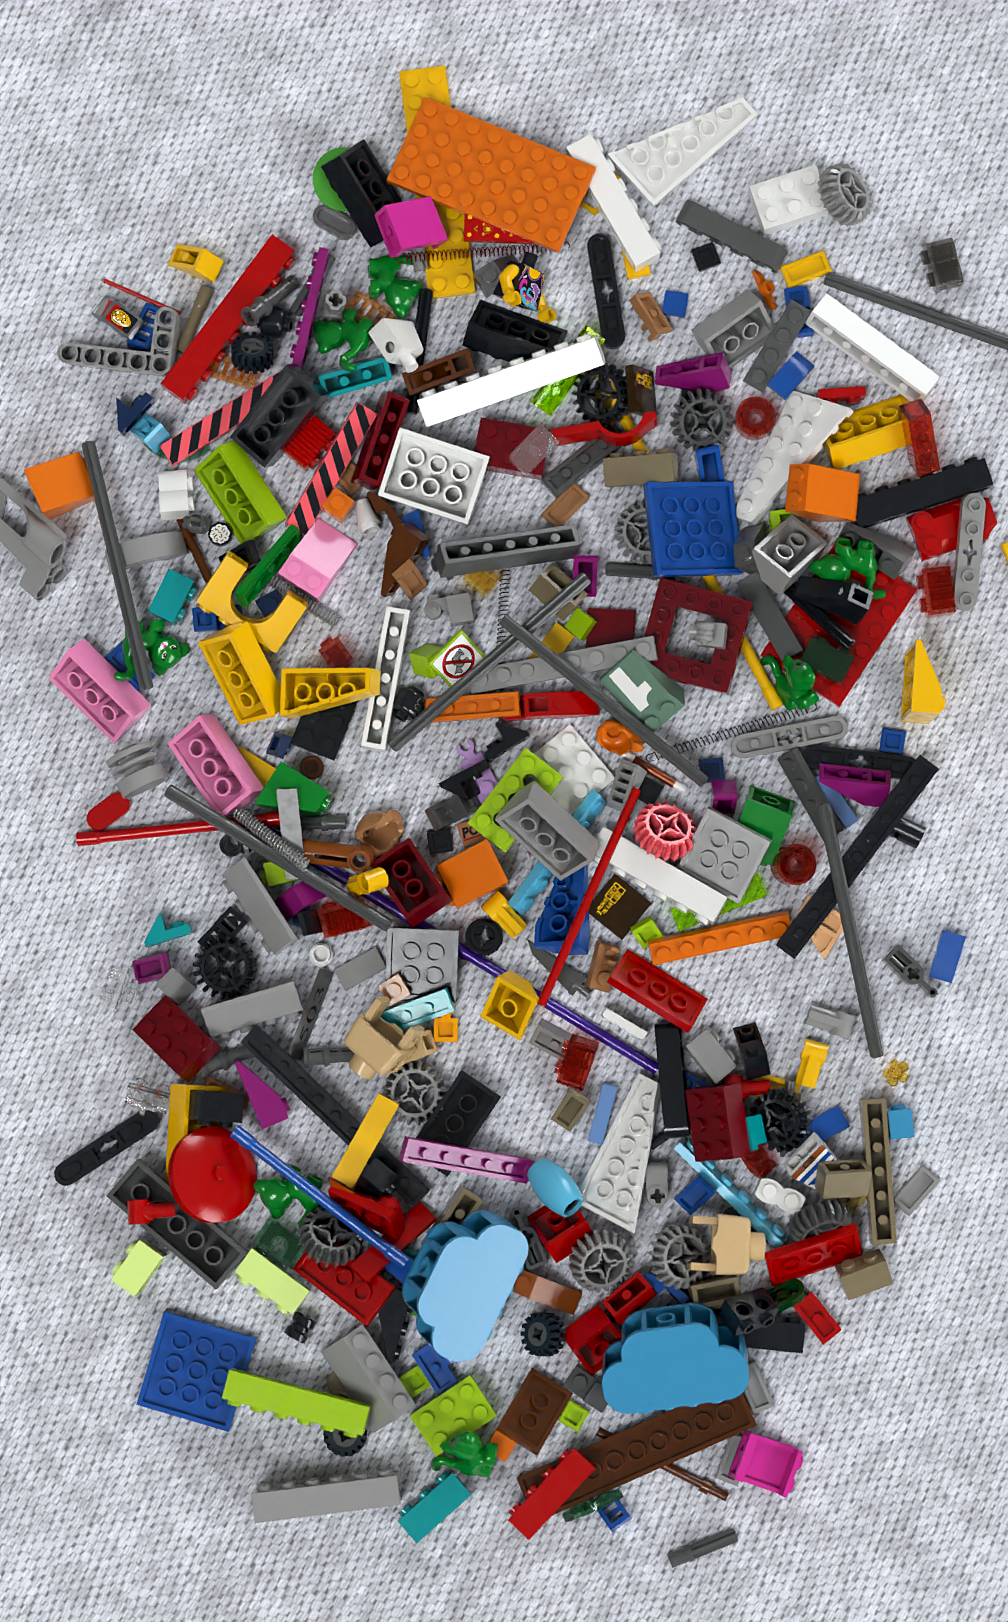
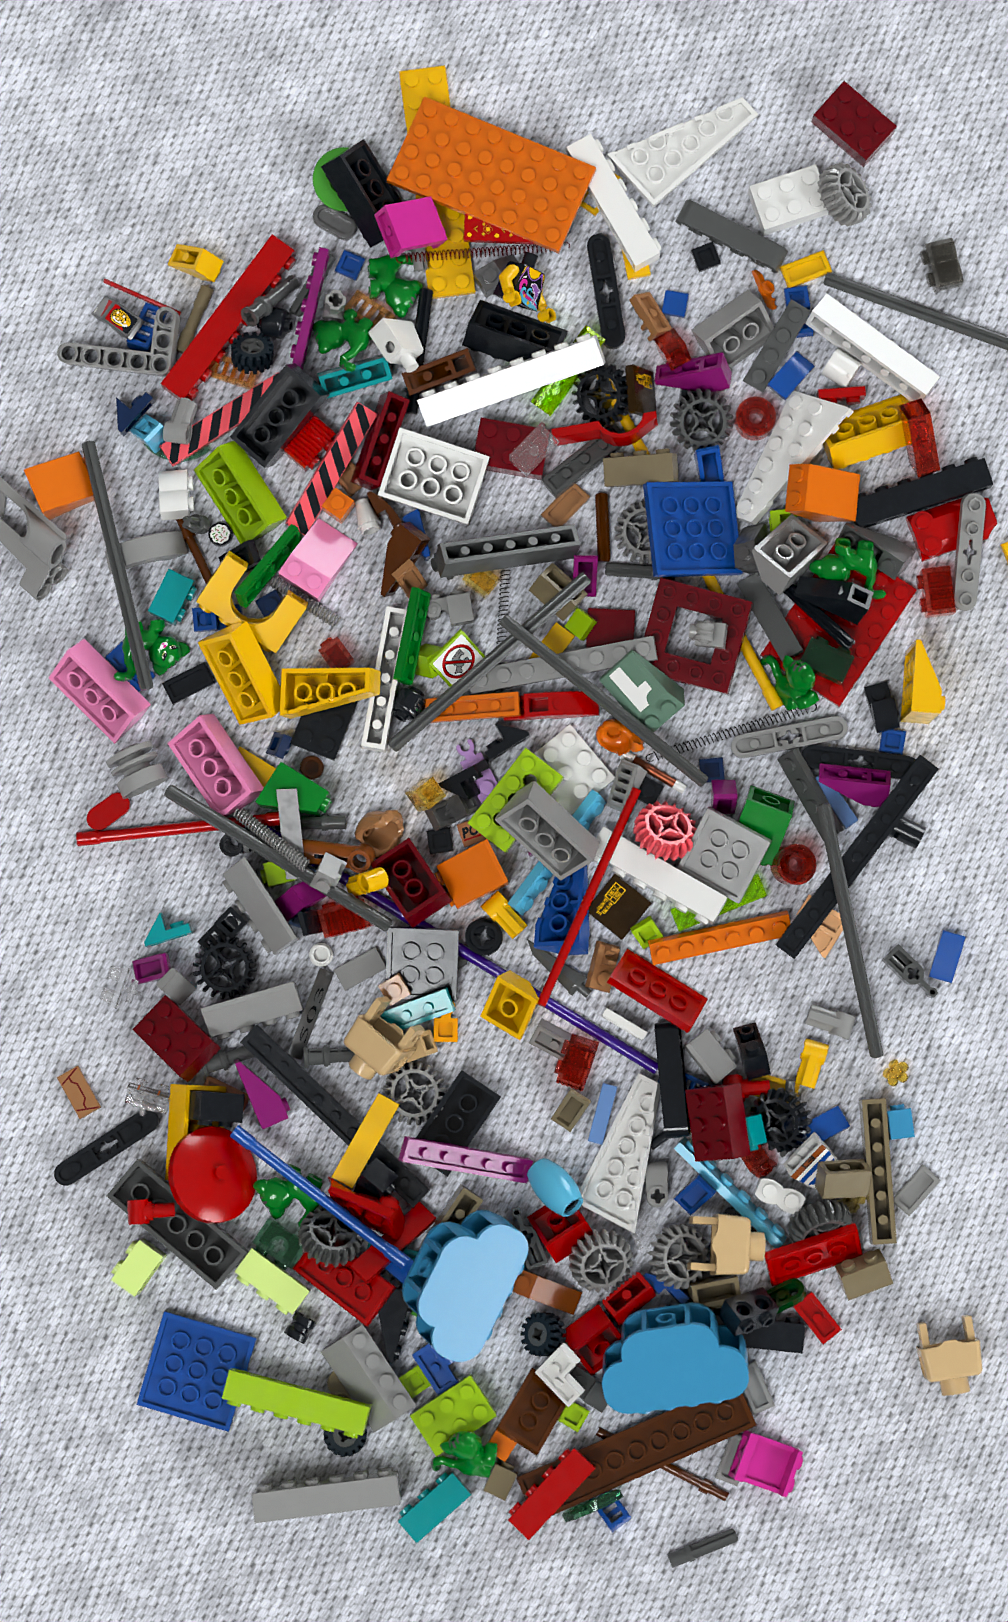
(79, 1092): none -> medium nougat tile
(180, 425): none -> light grey piece
(188, 683): none -> black tile
(328, 873): none -> light grey brick
(350, 265): none -> blue tile
(412, 636): none -> green tile
(425, 794): none -> clear yellow brick
(500, 1480): none -> dark tan brick
(557, 1377): none -> white plate
(602, 527): none -> reddish brown axle
(672, 349): none -> clear red brick
(841, 368): none -> white piece
(853, 124): none -> dark red brick
(882, 707): none -> black slope
(951, 1360): none -> tan piece

